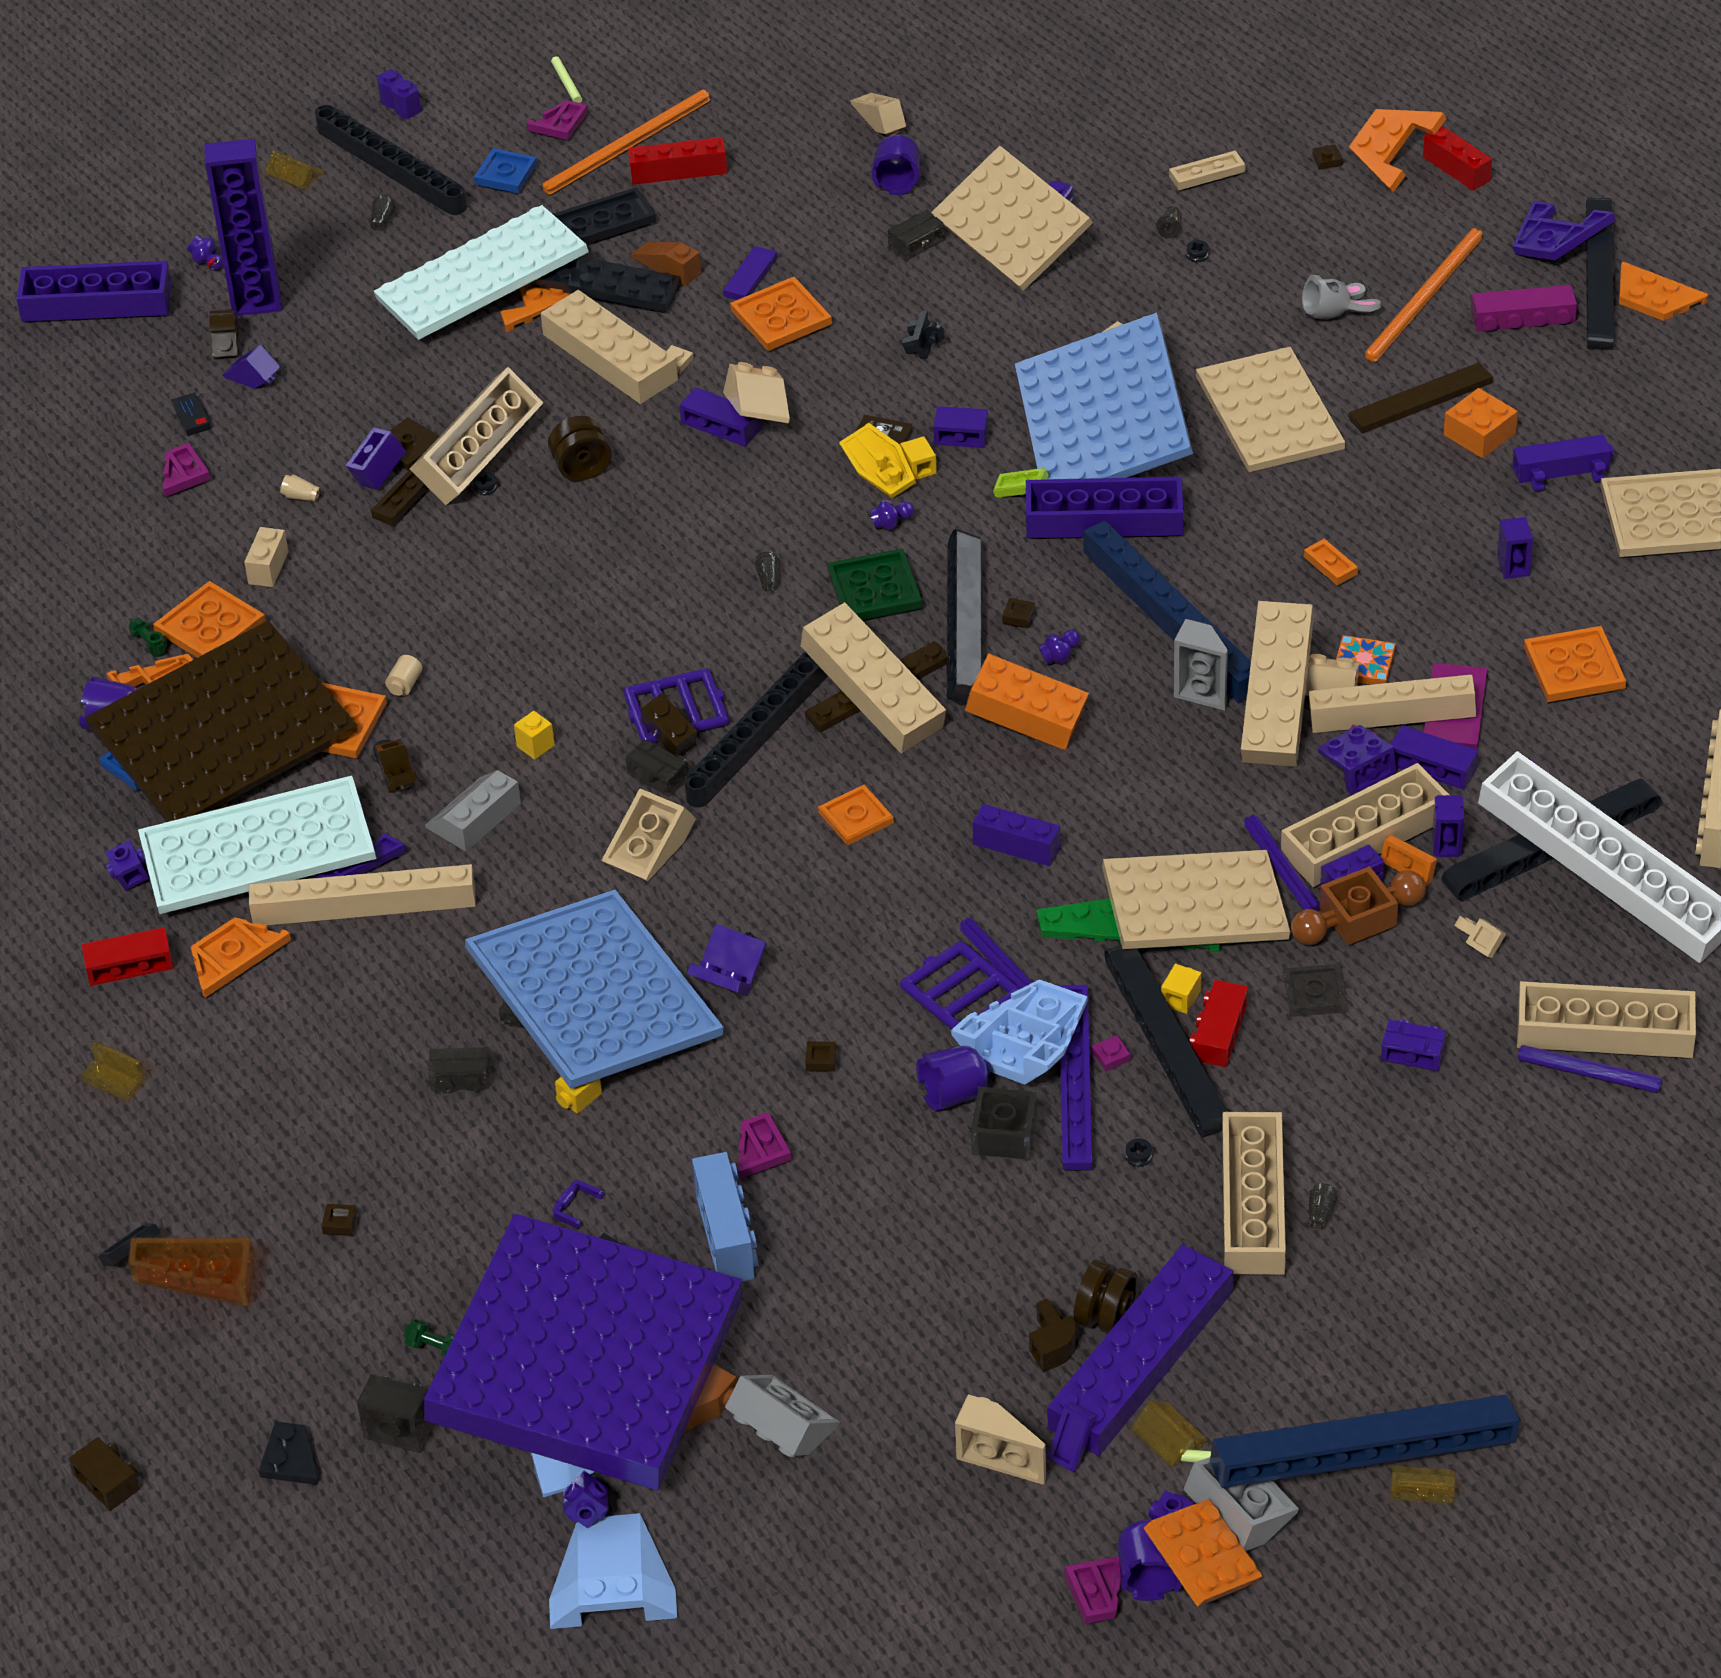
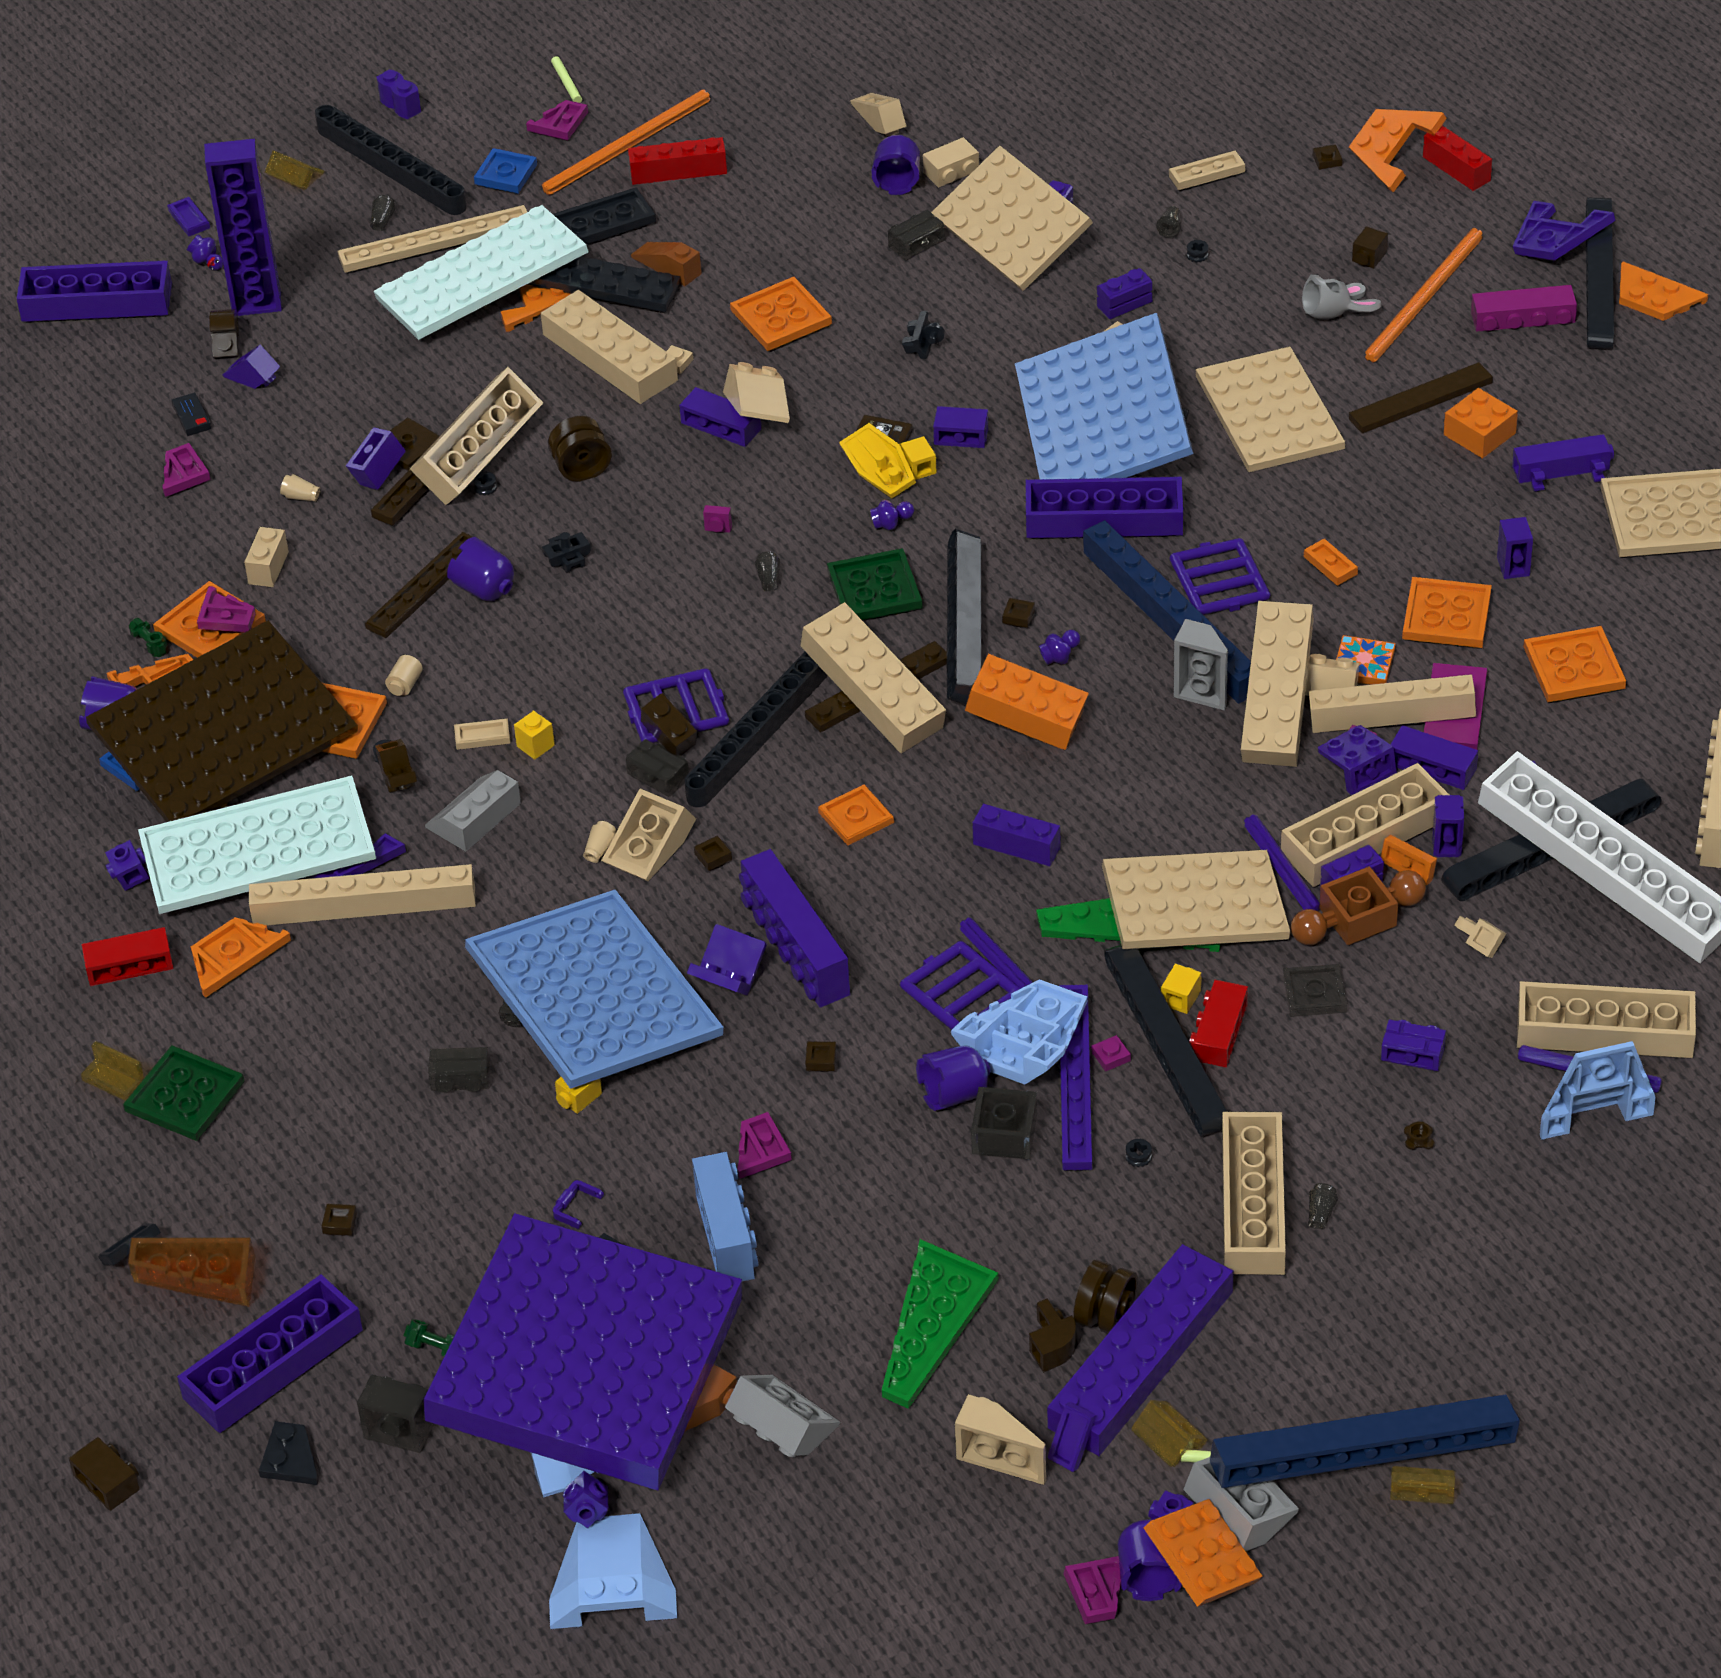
(184, 1093): none -> dark green plate
(188, 216): none -> dark purple tile
(225, 613): none -> magenta wing
(270, 1353): none -> dark purple brick
(416, 591): none -> dark brown tile
(424, 240): none -> tan plate
(481, 570): none -> dark purple cylinder
(482, 734): none -> tan tile
(570, 547): none -> black piece
(599, 841): none -> tan cone
(712, 853): none -> dark brown plate
(717, 518): none -> magenta plate
(750, 273): dark purple tile -> none
(794, 928): none -> dark purple brick
(935, 1311): none -> green wing
(950, 162): none -> tan brick
(1015, 482): lime plate -> none
(1124, 293): none -> dark purple brick
(1207, 549): none -> dark purple bar
(1369, 247): none -> dark brown brick
(1418, 1135): none -> dark brown plate
(1447, 612): none -> orange plate
(1596, 1081): none -> light blue wedge

